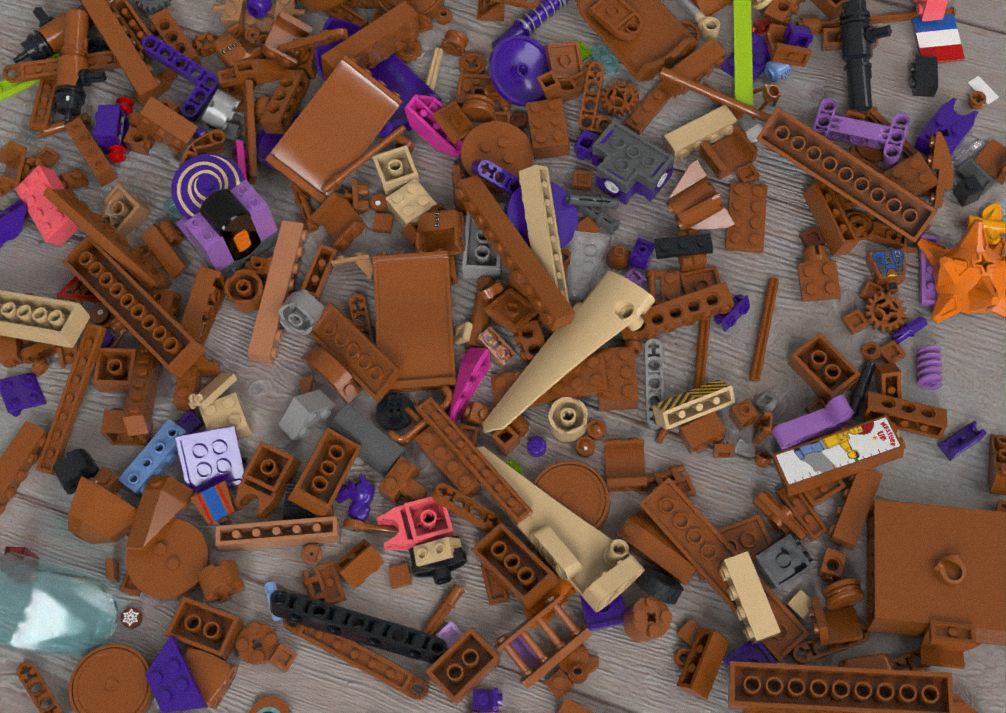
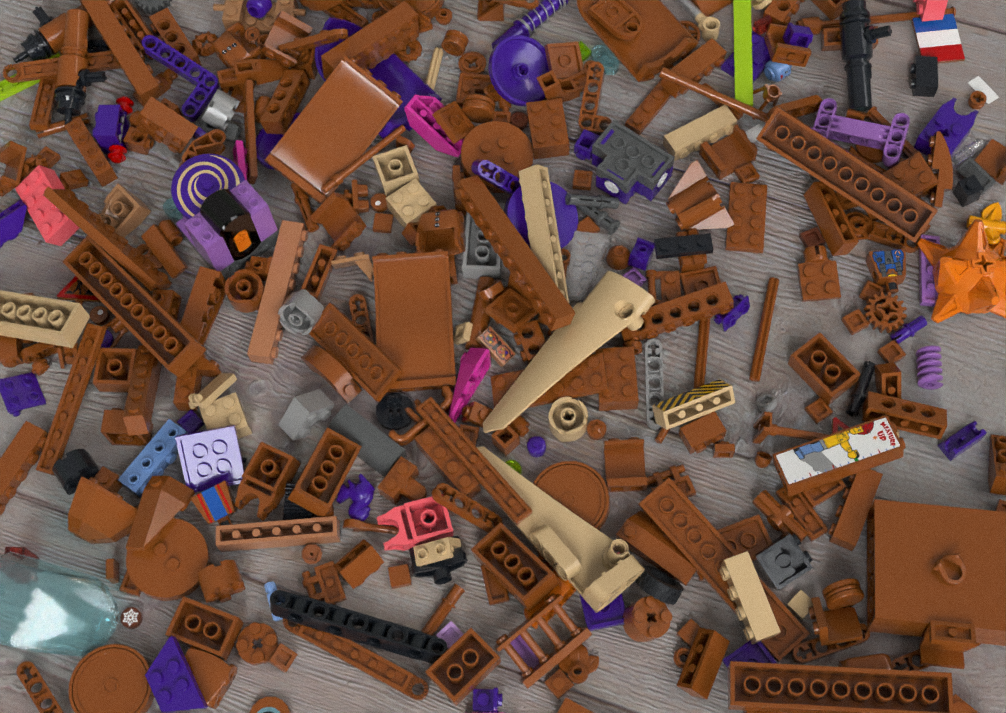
(307, 384): dark orange piece -> none
(585, 446): dark orange tile -> none
(620, 98): dark orange gear -> none
(743, 414): dark orange brick -> none
(799, 107): none -> dark orange beam
(815, 424): medium lavender beam -> none
(836, 558): dark orange brick -> none
(871, 346): dark orange plate -> none

